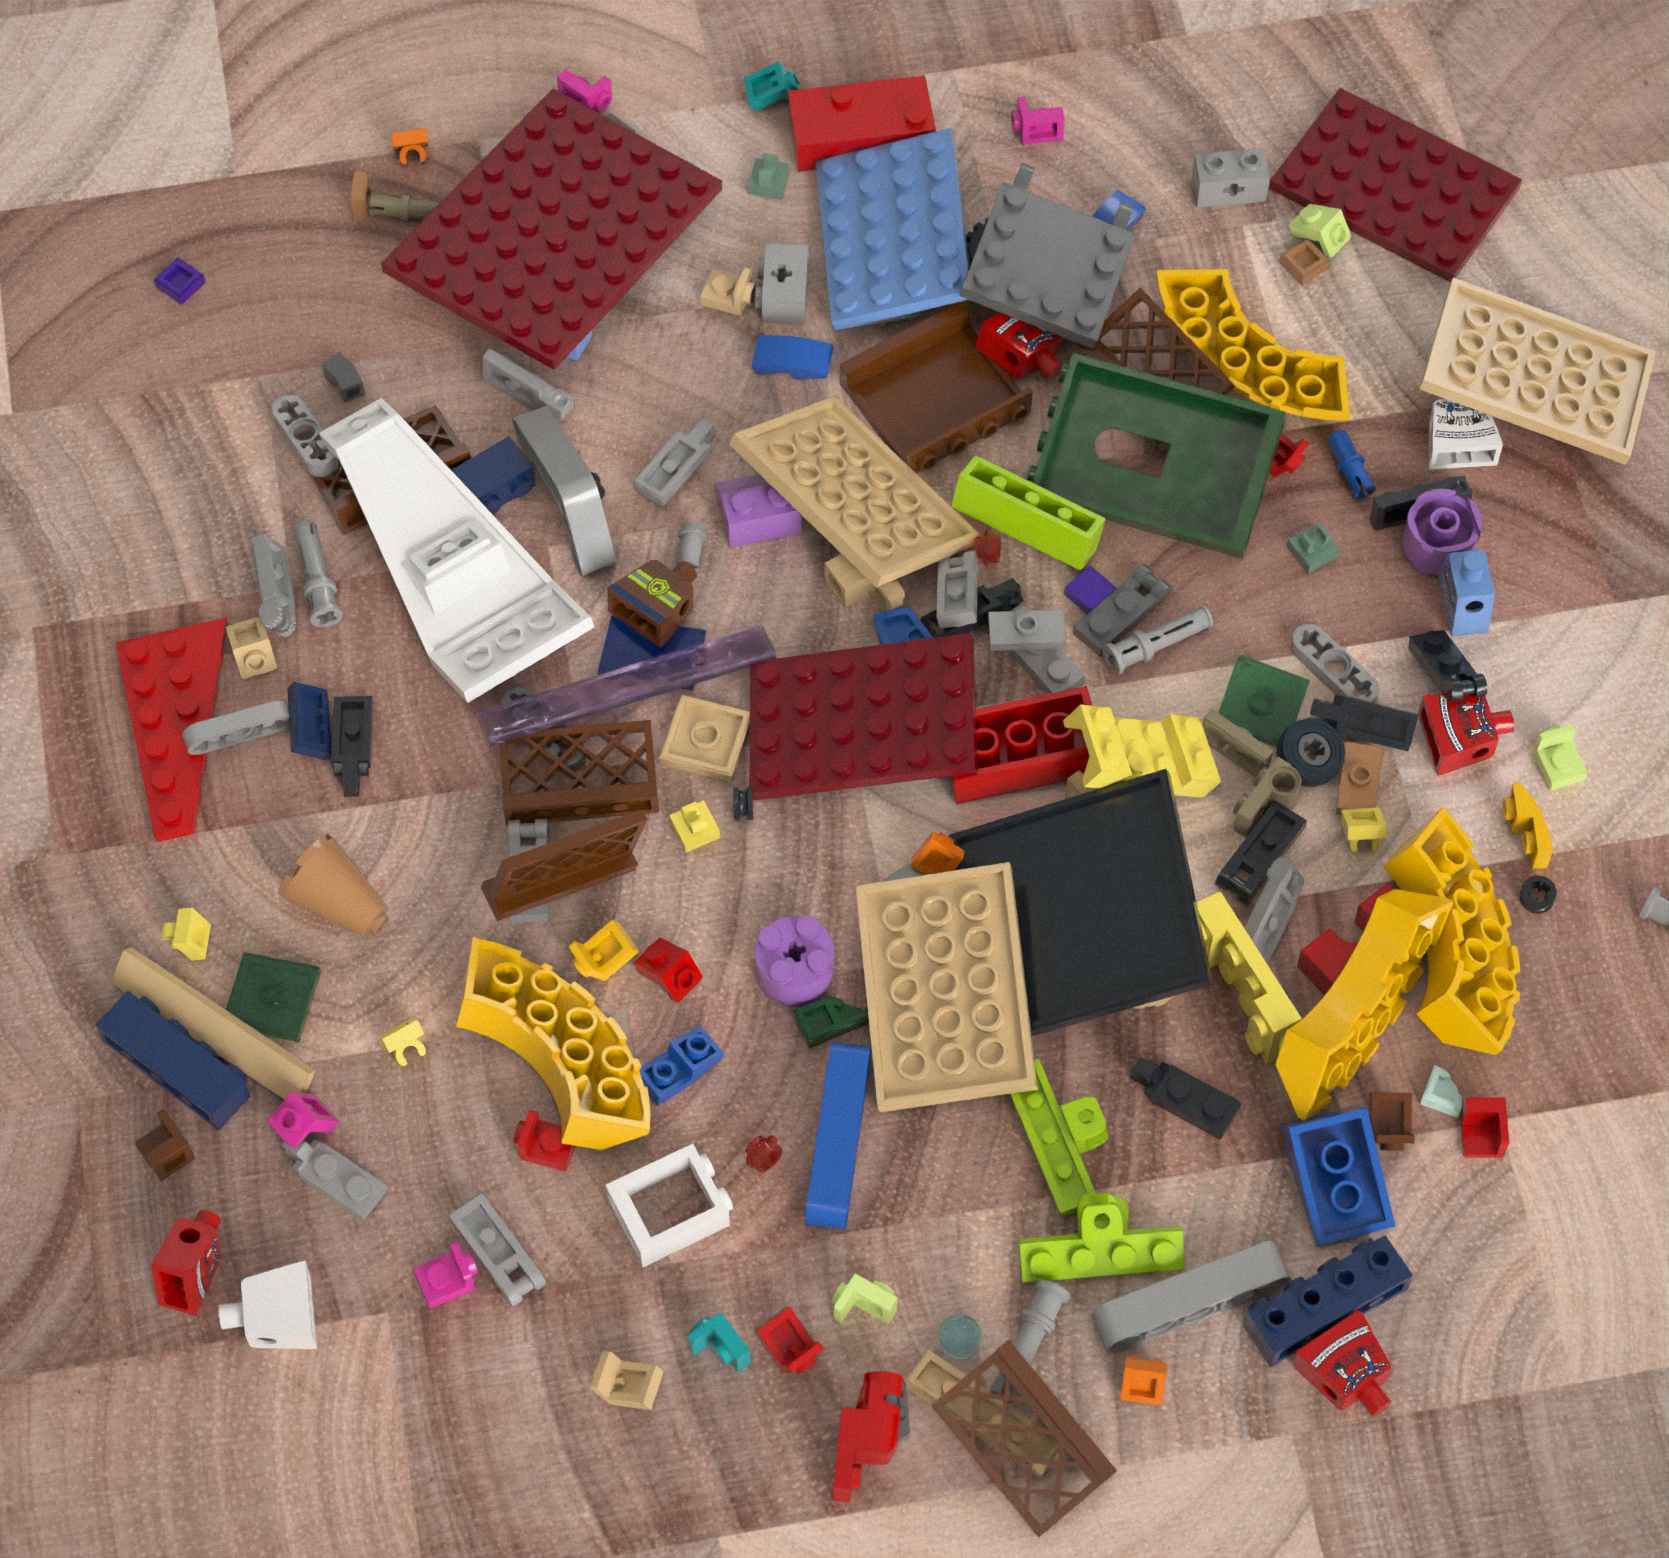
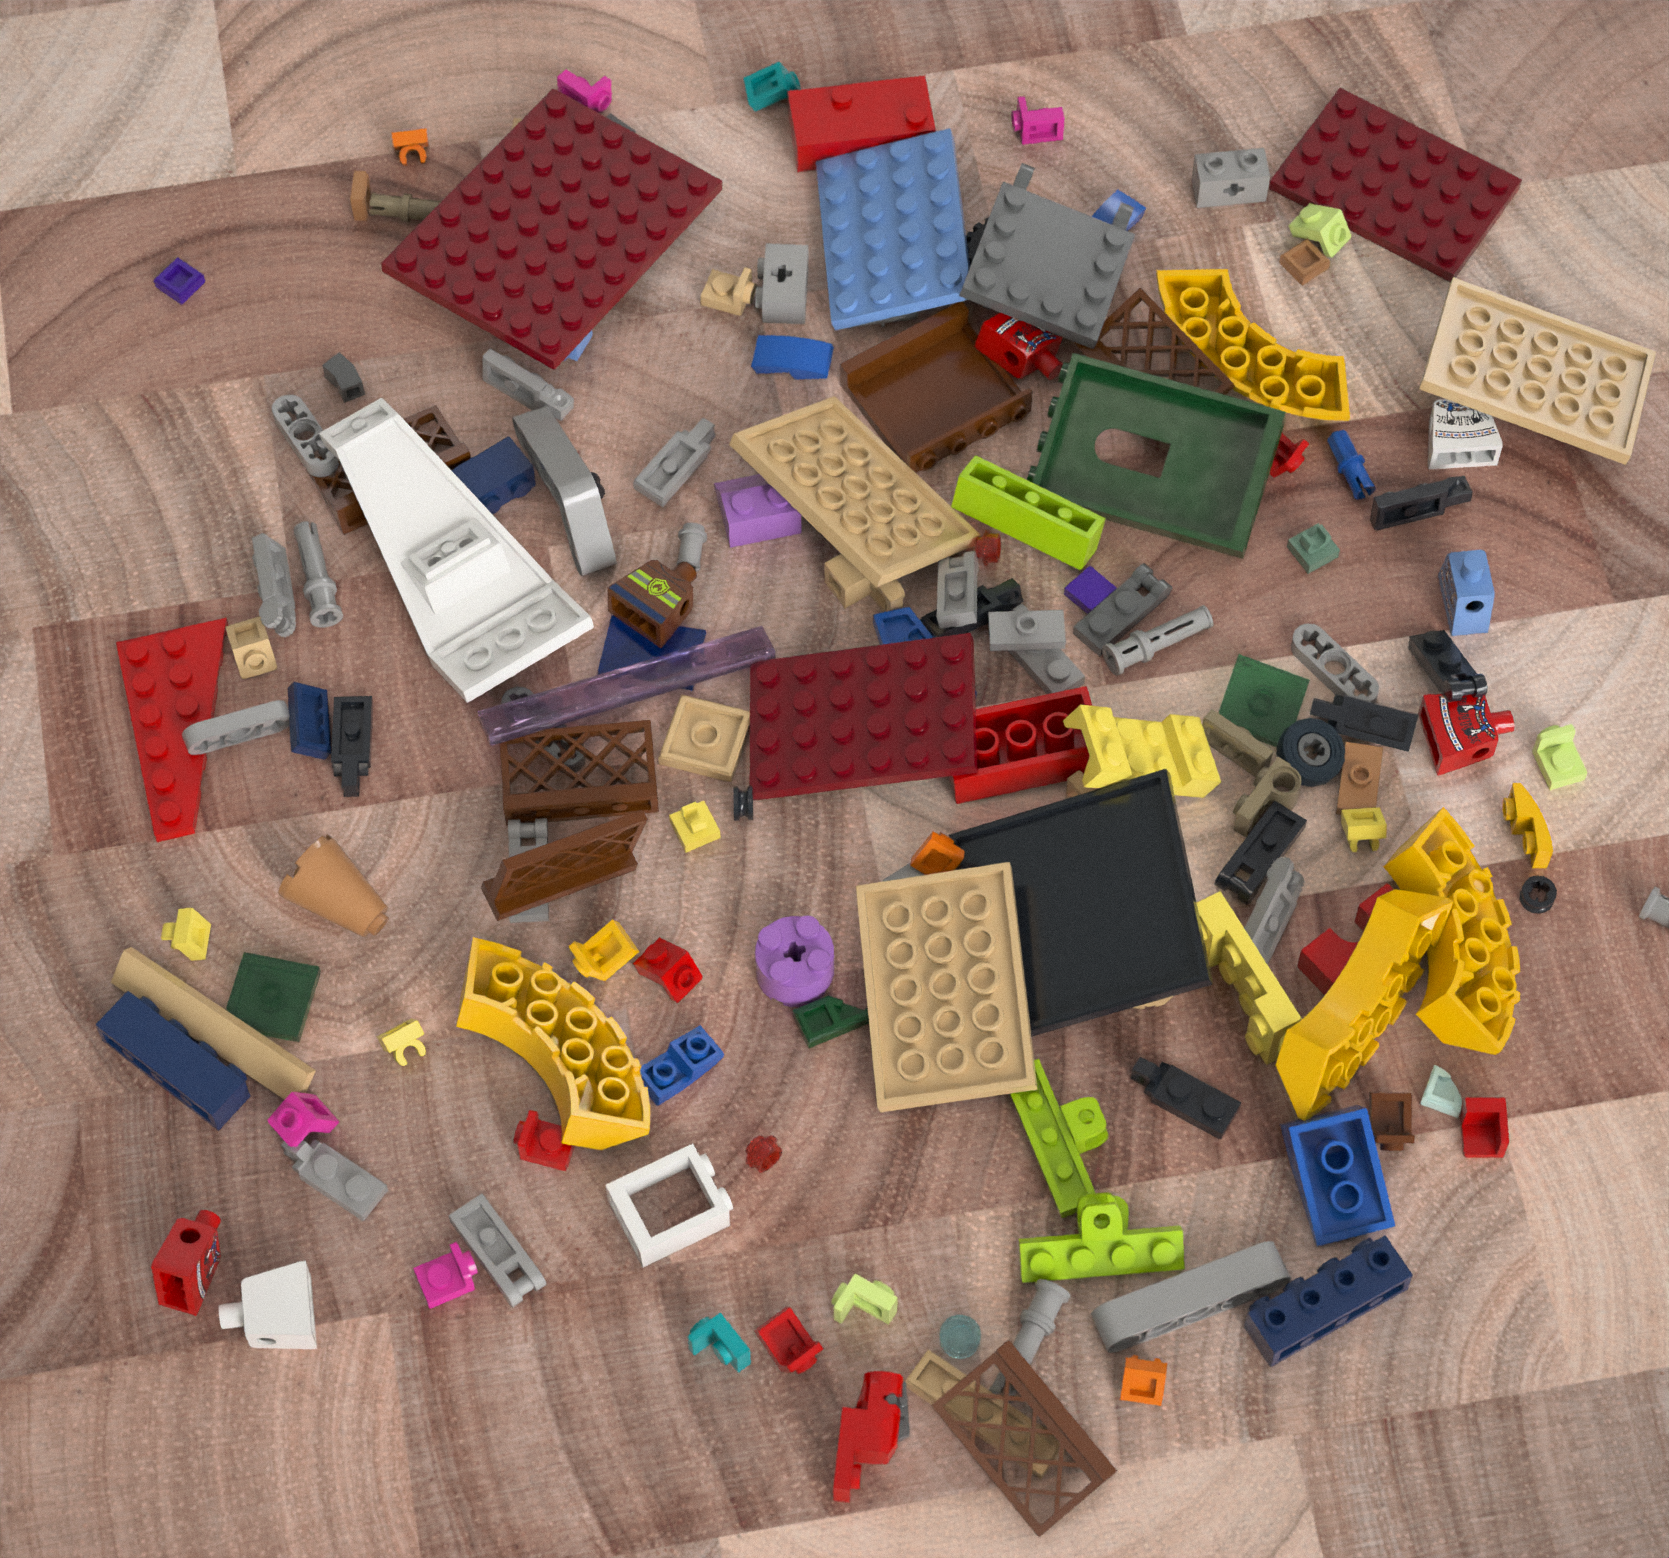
(165, 1148): reddish brown panel -> none
(626, 1382): tan bracket -> none
(769, 177): sand green tile -> none
(838, 1136): blue beam -> none
(1347, 1365): red torso -> none
(1438, 526): medium lavender brick -> none

